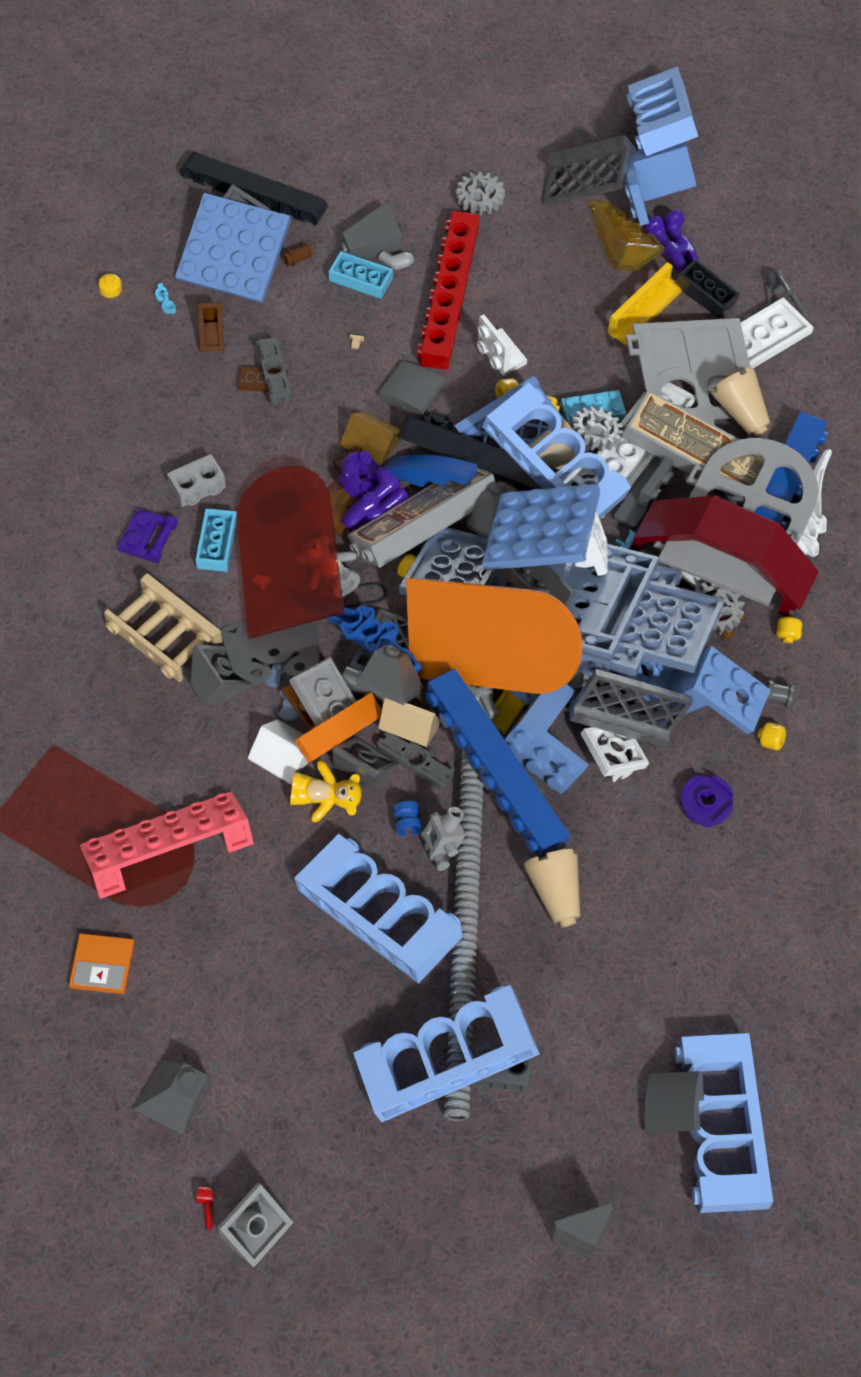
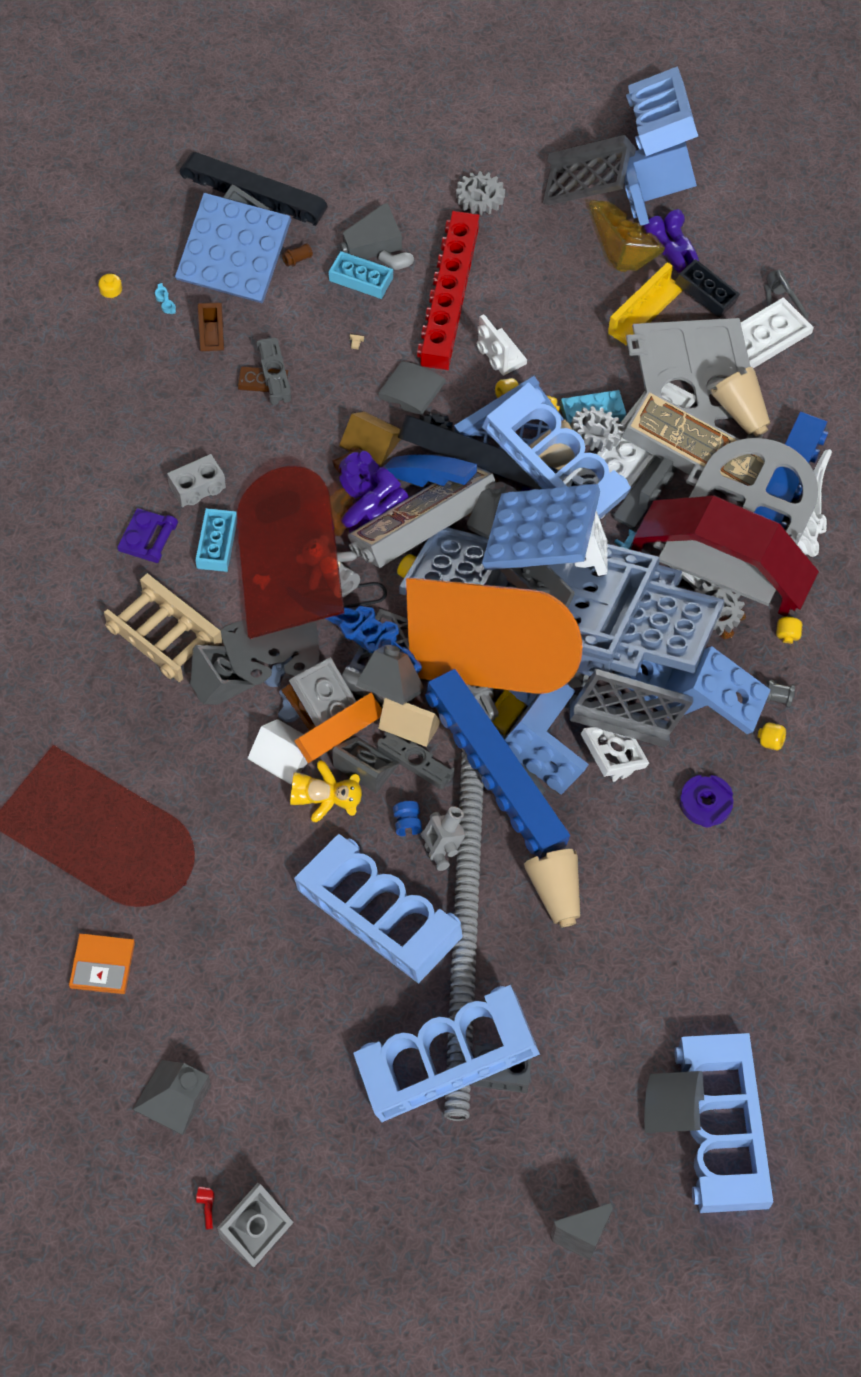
(163, 834): coral bracket -> none

